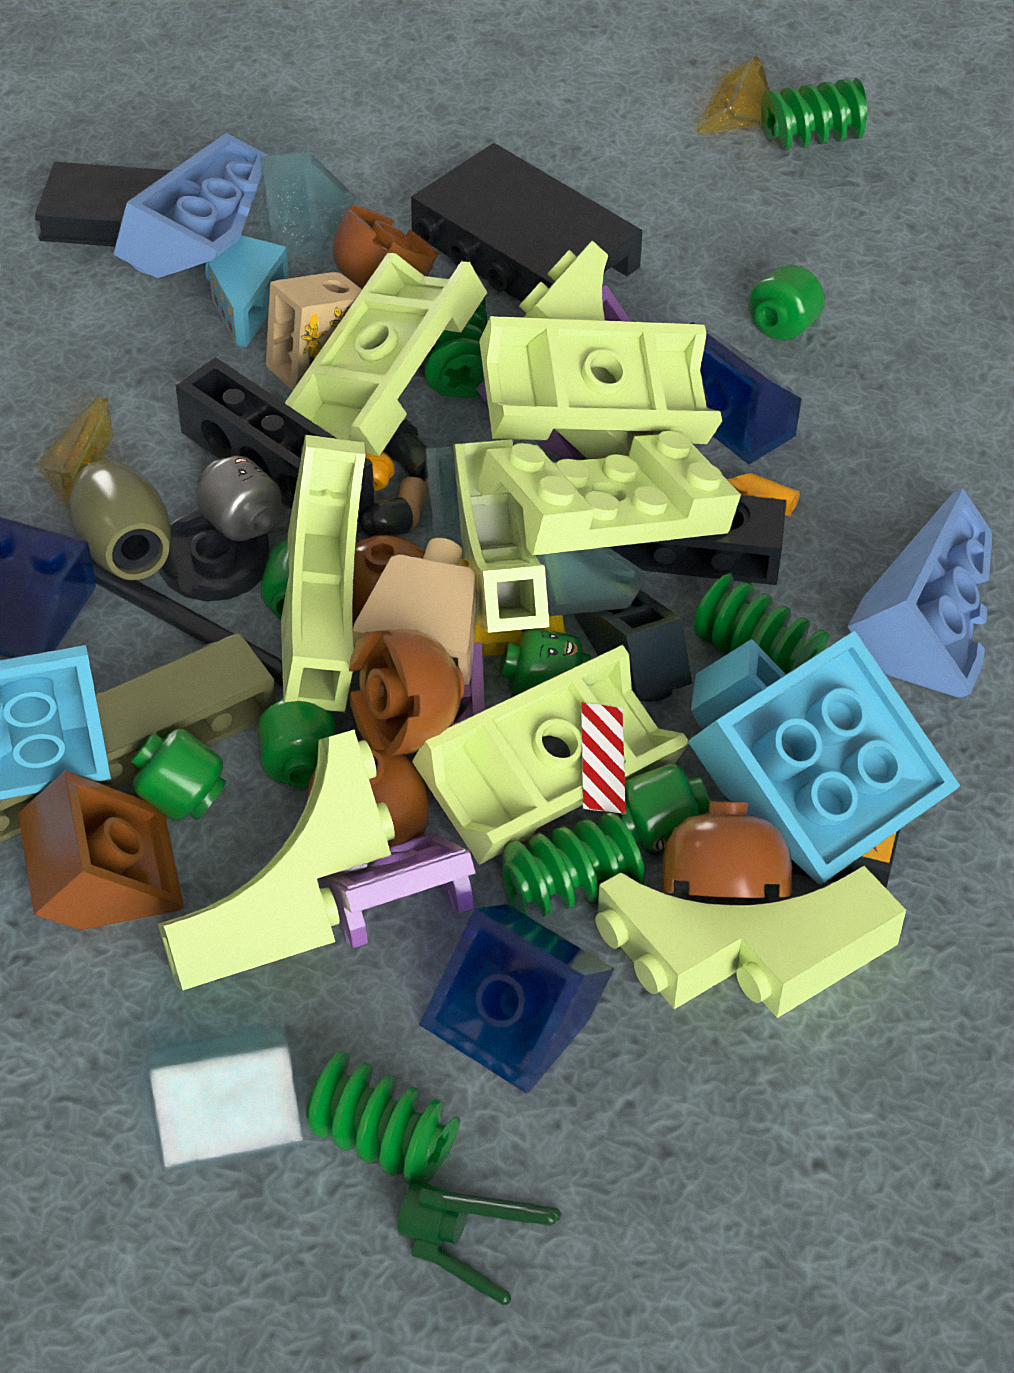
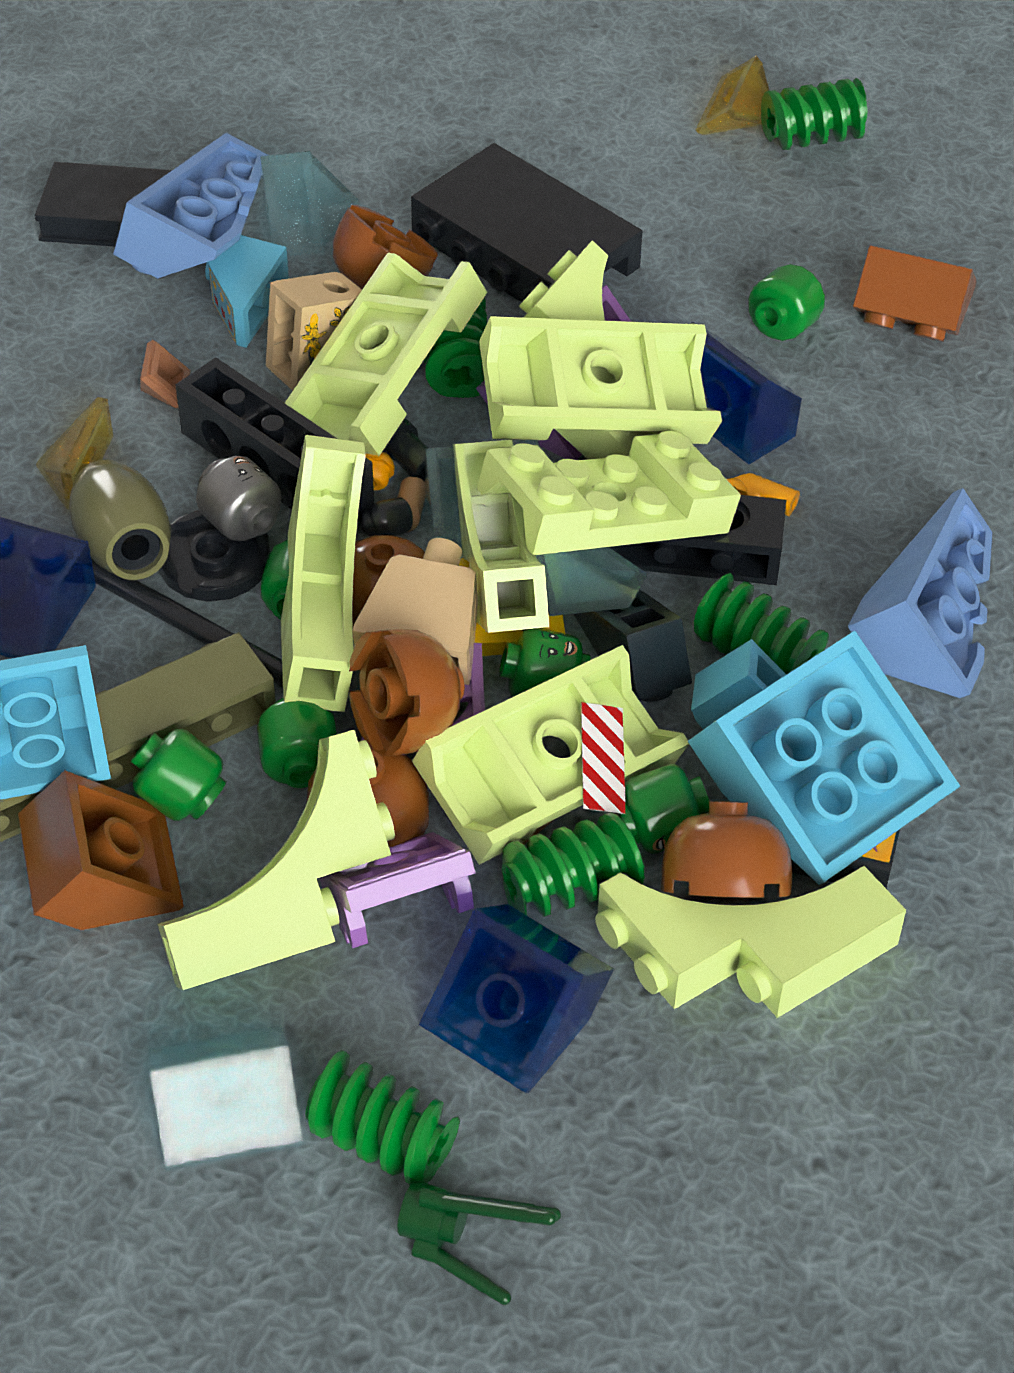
(161, 374): none -> nougat slope
(914, 292): none -> dark orange slope

